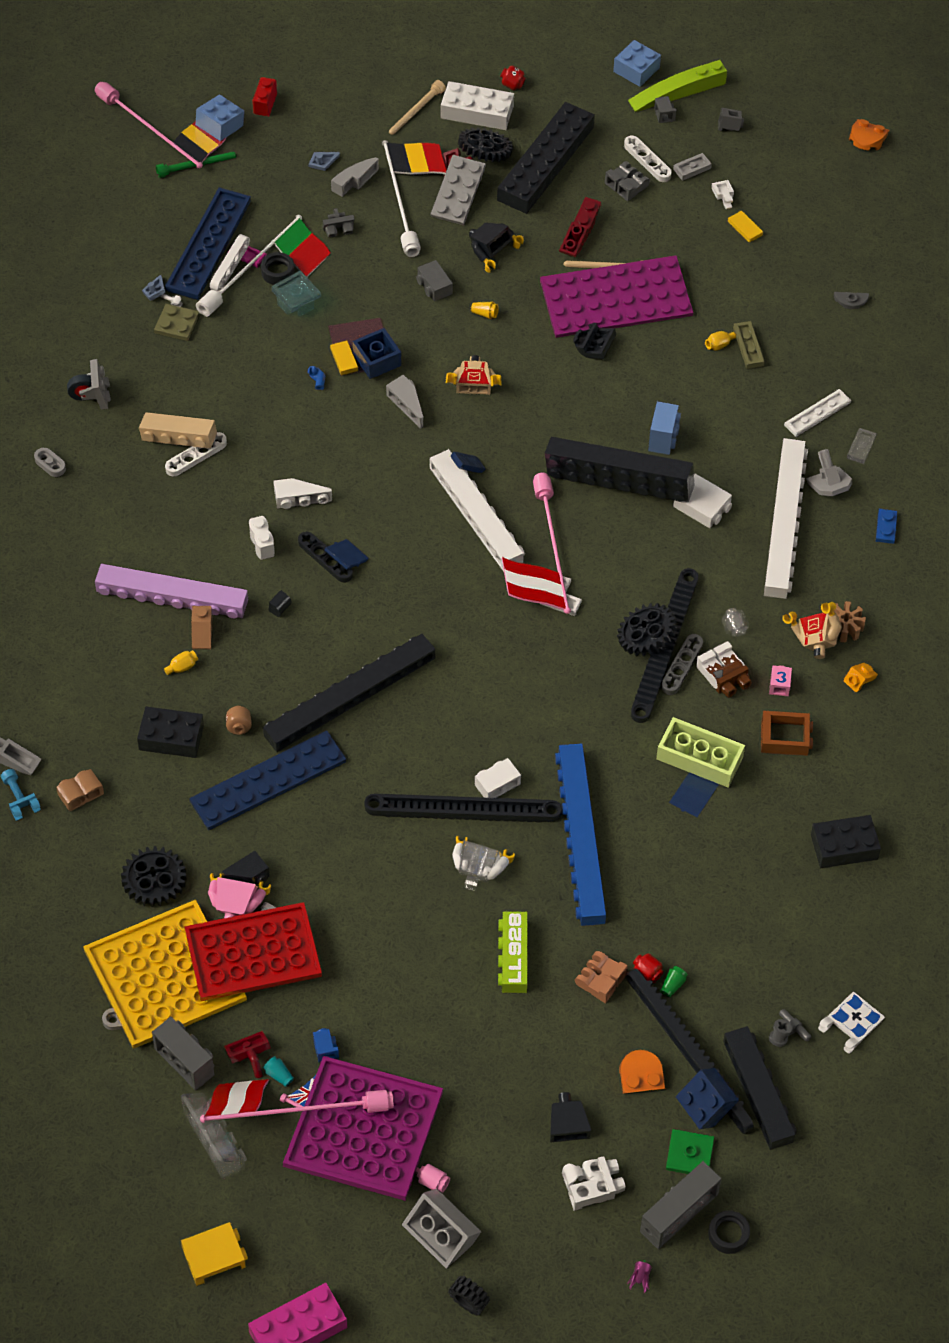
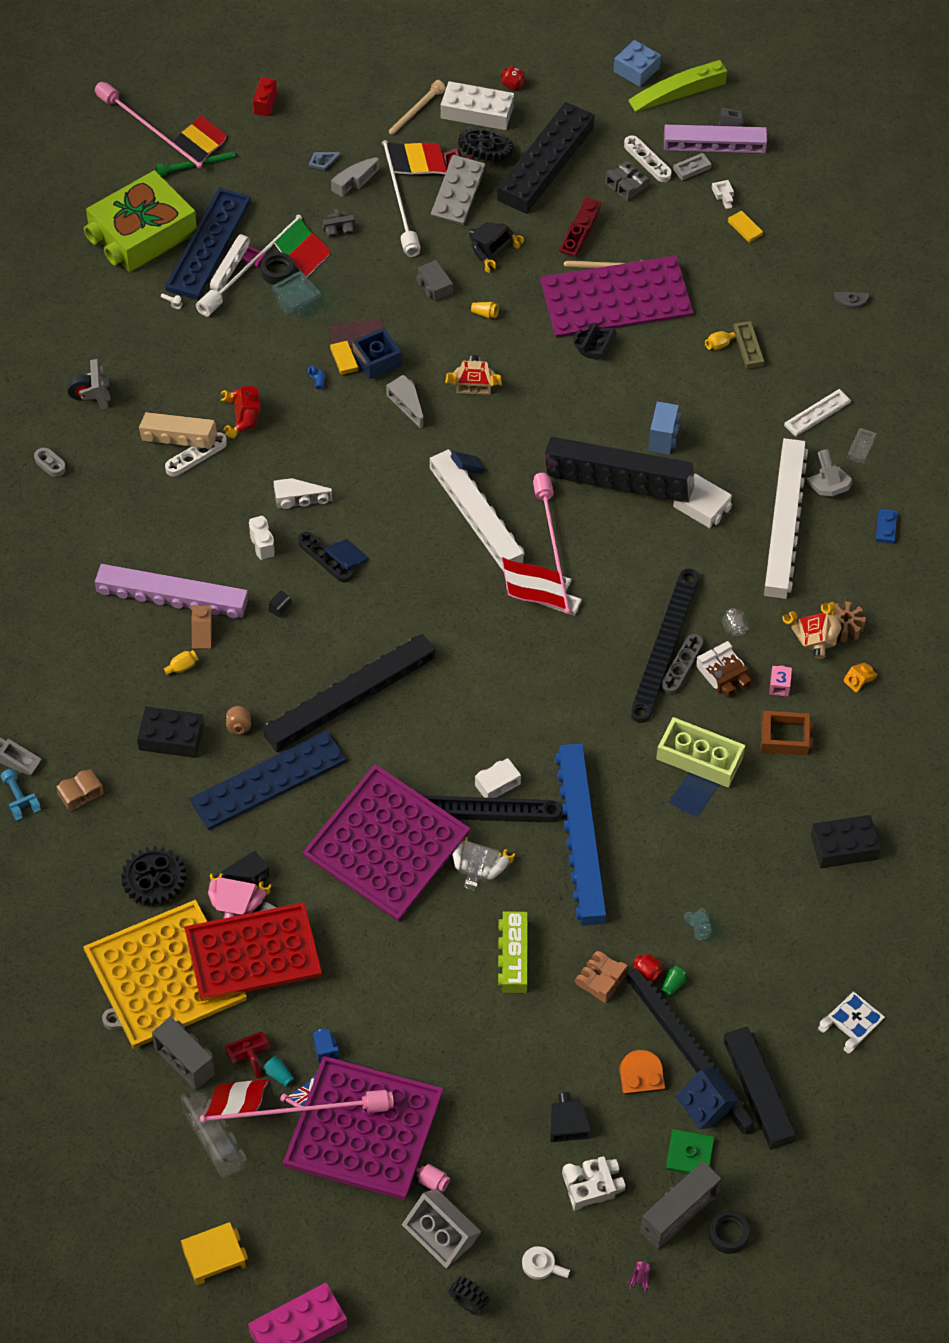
(140, 221): none -> lime brick
(154, 289): sand blue piece -> none
(176, 322): olive plate -> none
(219, 117): medium blue brick -> none
(246, 409): none -> red torso
(386, 842): none -> magenta plate
(540, 1263): none -> white piece
(647, 629): black gear -> none
(664, 110): dark grey brick -> none
(700, 923): none -> clear light blue plate
(715, 138): none -> lavender brick
(786, 1027): dark grey piece -> none
(867, 135): orange slope -> none

